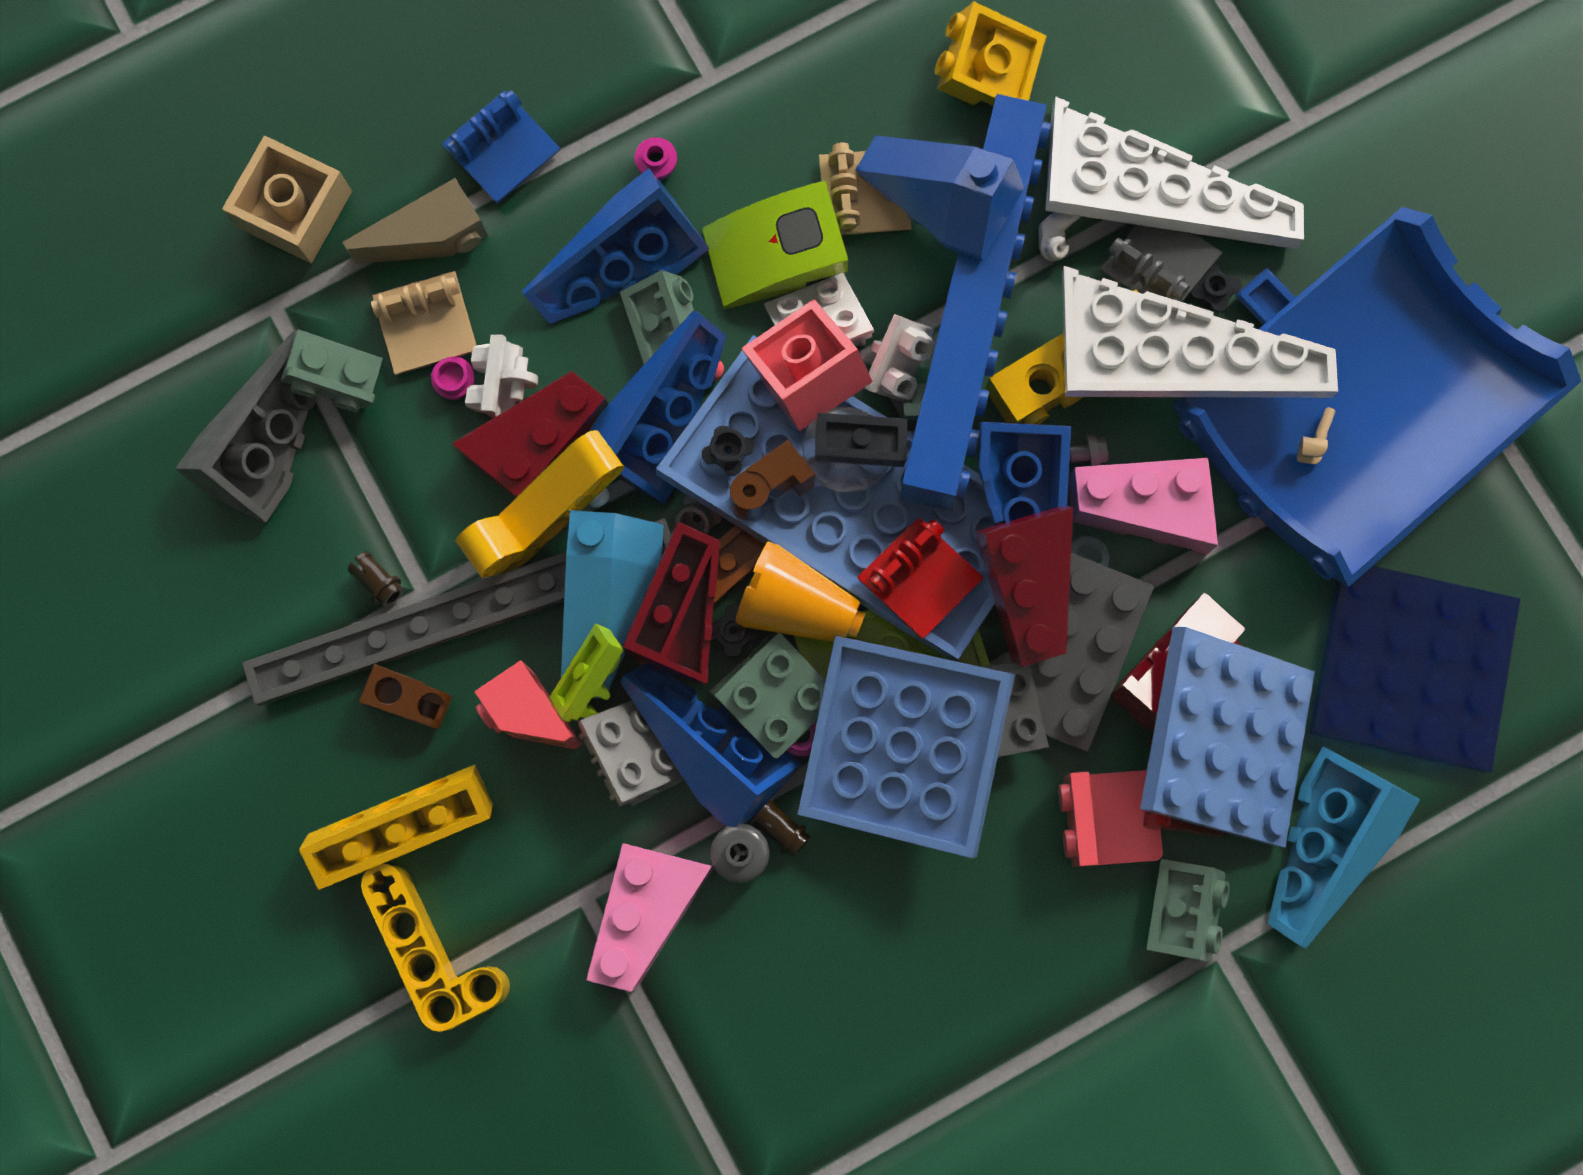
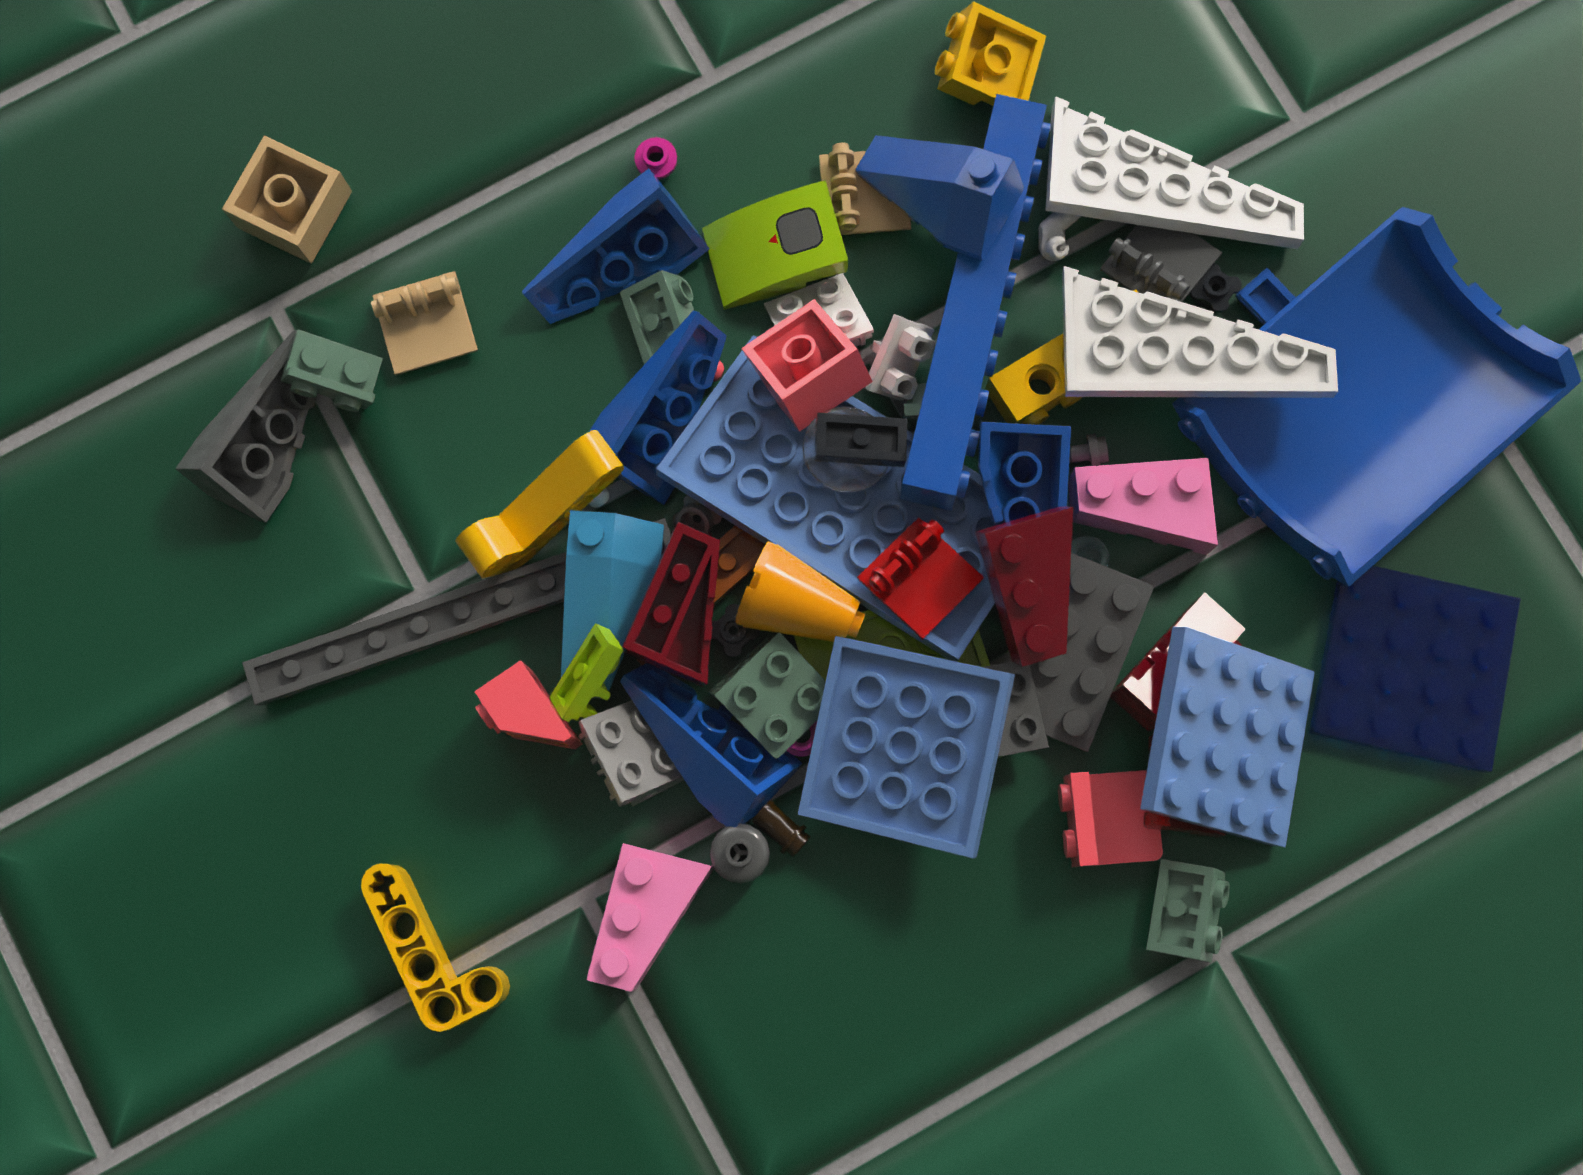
(382, 586): dark brown pin -> none
(396, 827): yellow brick -> none
(405, 697): reddish brown leg -> none
(426, 228): dark tan slope -> none
(452, 378): dark pink plate -> none
(501, 146): blue hinge -> none
(504, 377): white hips -> none
(532, 433): dark red wedge -> none
(731, 438): black plate -> none
(768, 480): reddish brown leg -> none
(1312, 449): tan hand -> none
(1339, 837): dark azure wedge -> none

